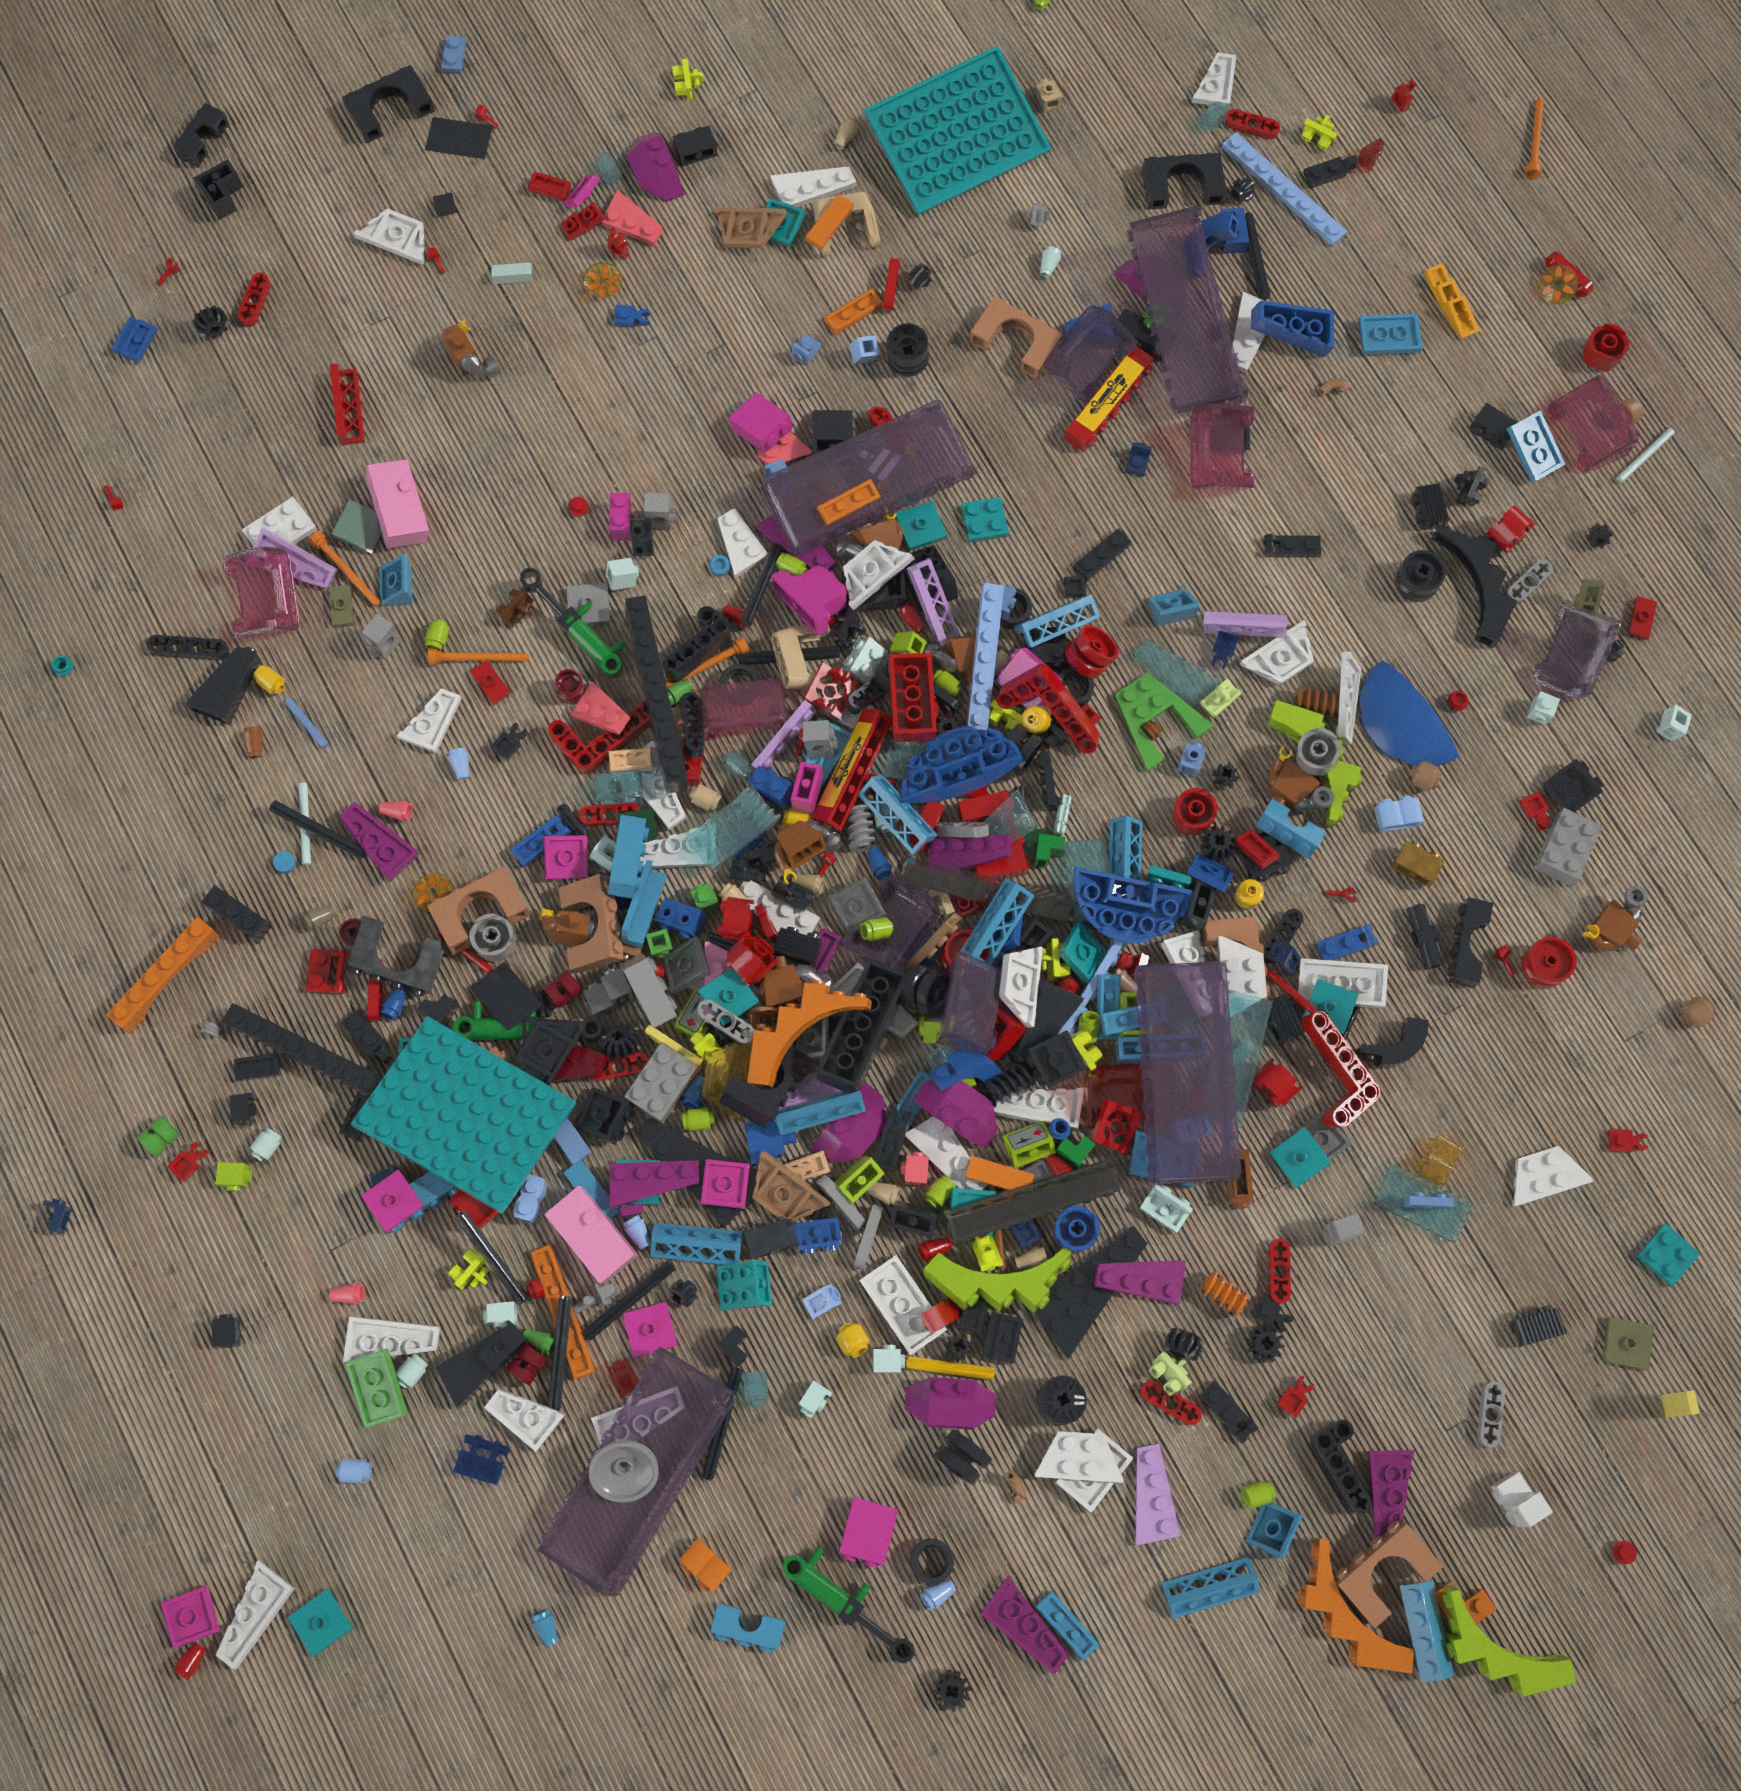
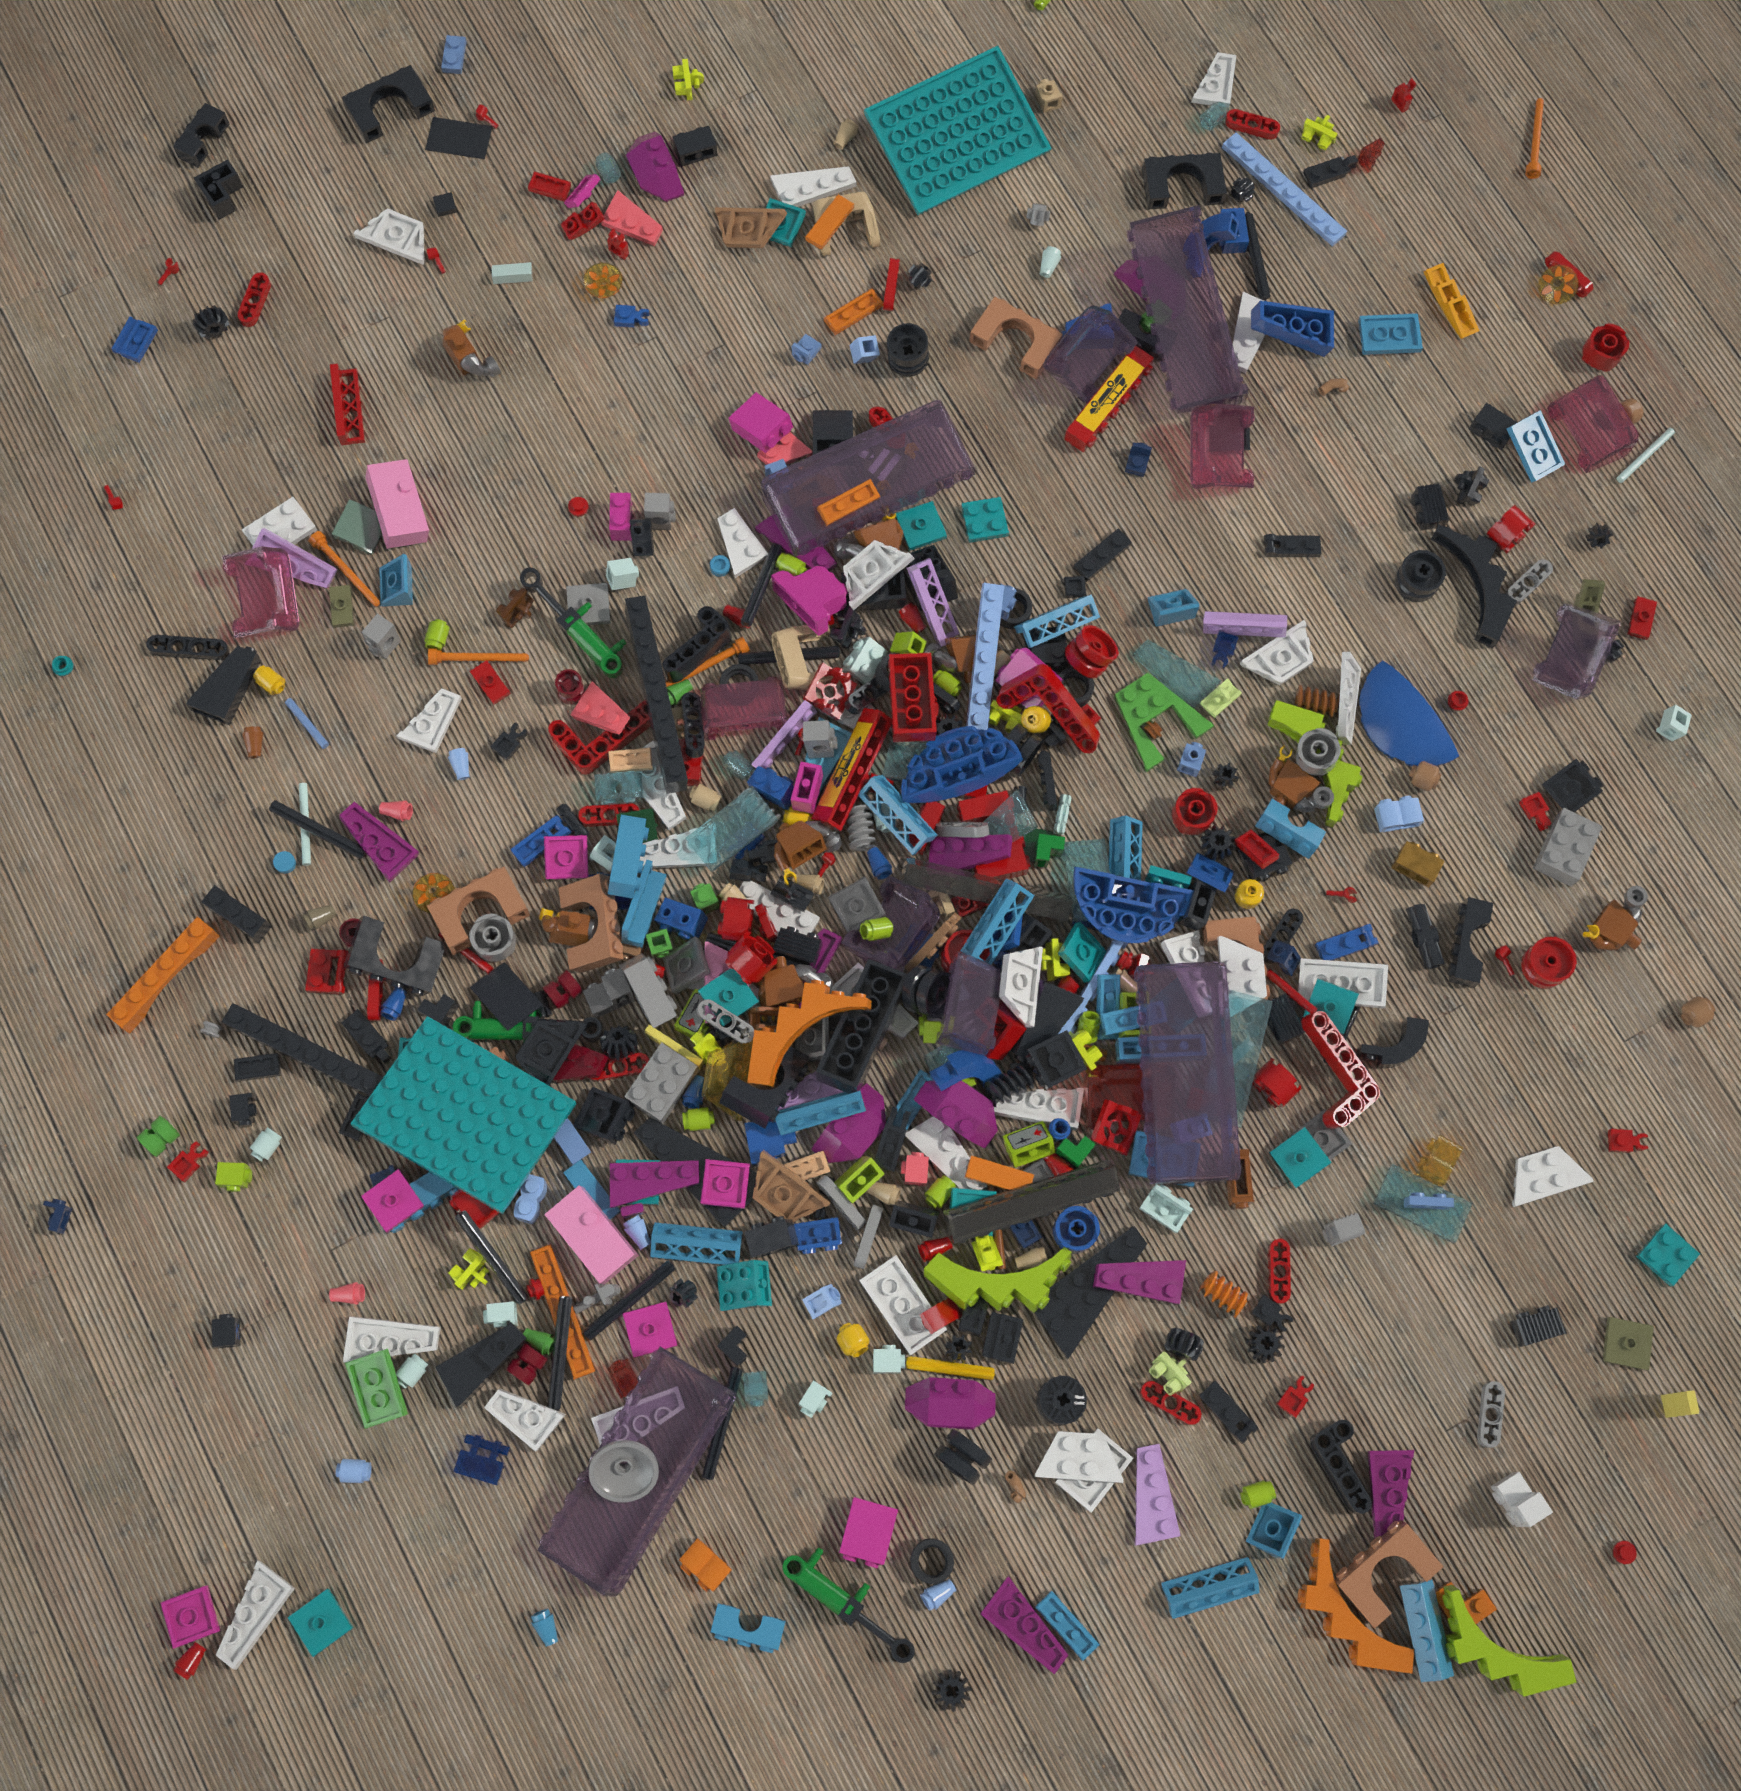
(1543, 708): light aqua brick -> none

